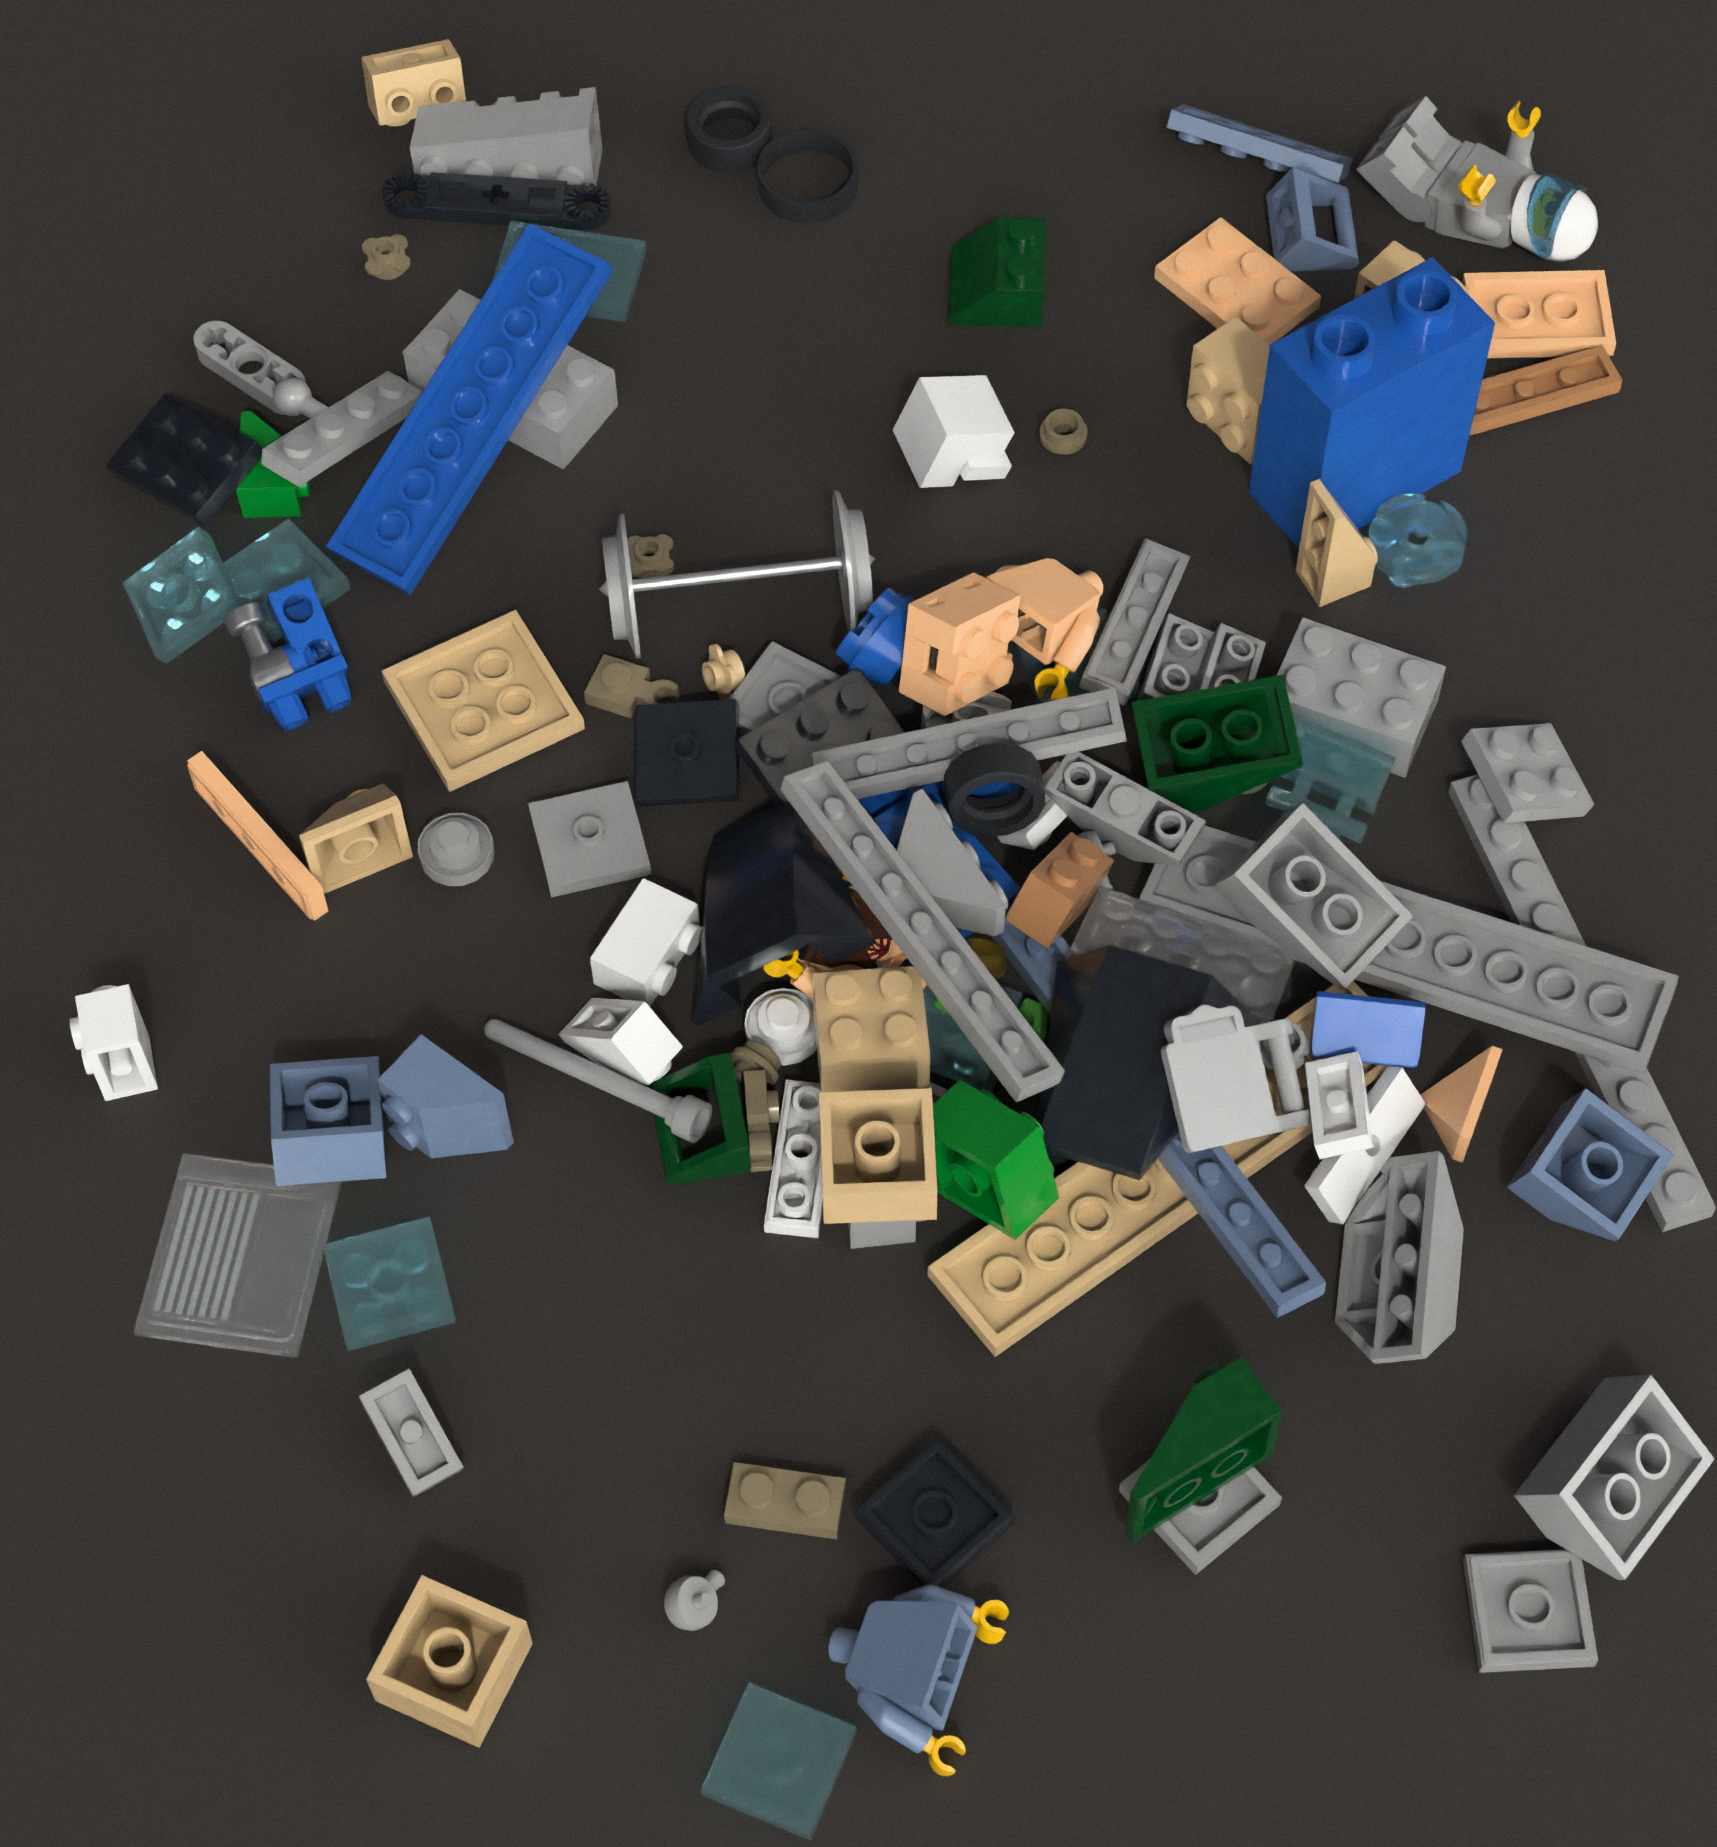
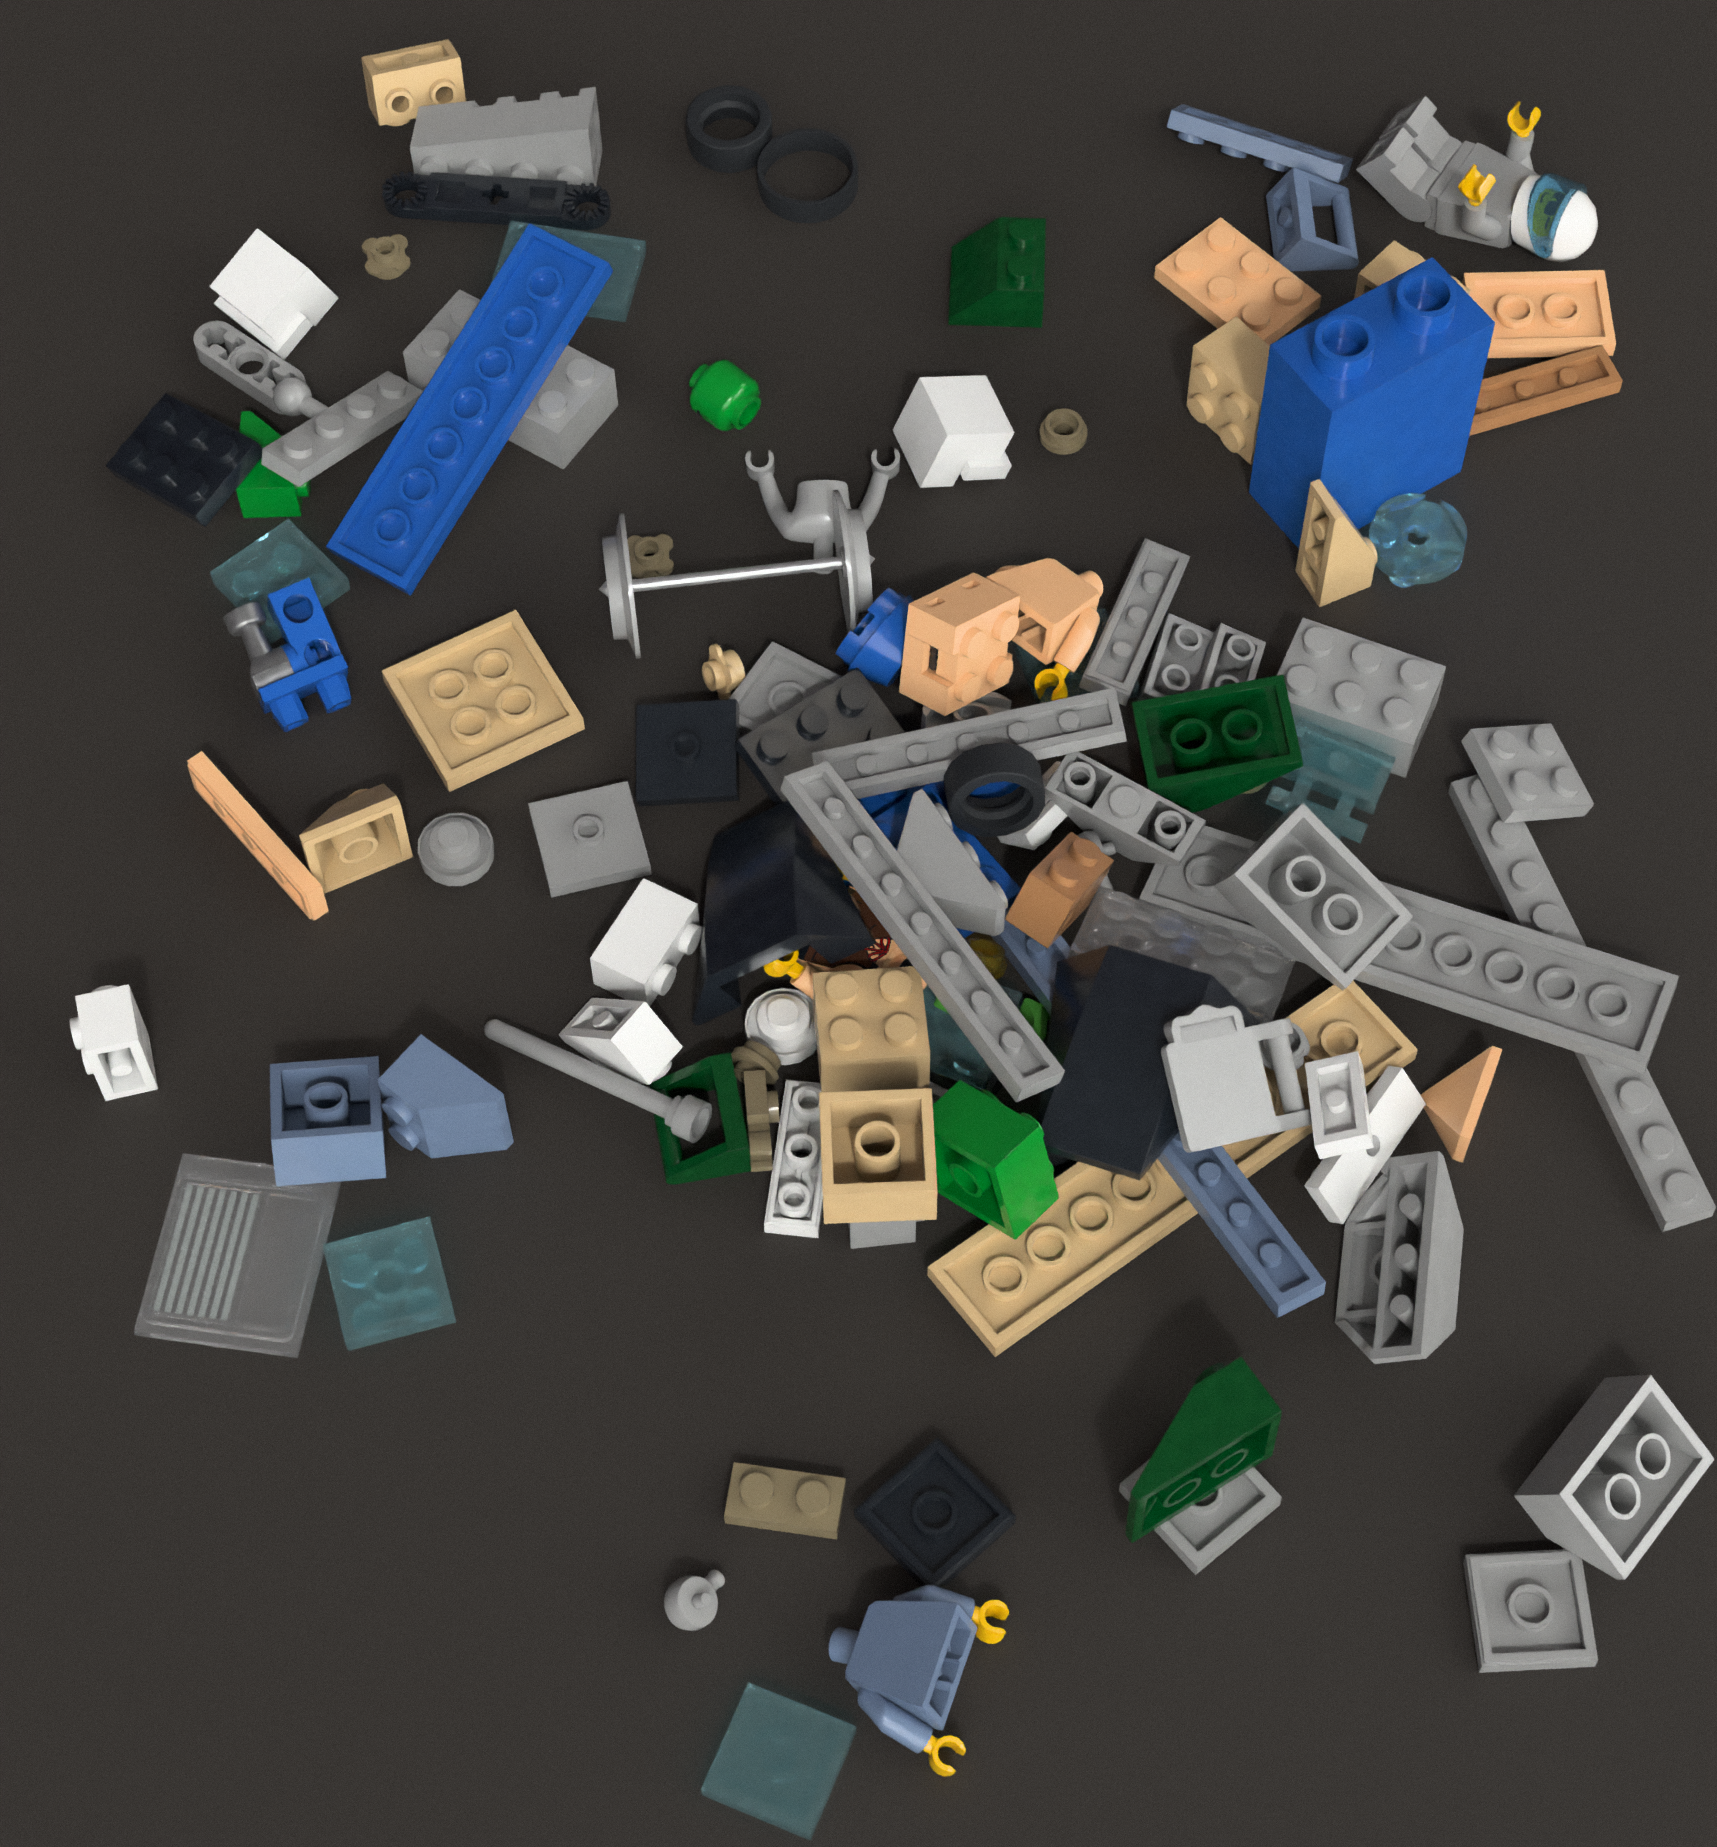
(182, 595): clear light blue plate -> none
(271, 294): none -> white plate
(411, 1433): light grey plate -> none
(450, 1661): tan brick -> none
(623, 685): dark tan plate -> none
(724, 395): none -> green head
(813, 510): none -> light grey piece
(1376, 1027): slope -> none
(1590, 1168): sand blue slope -> none

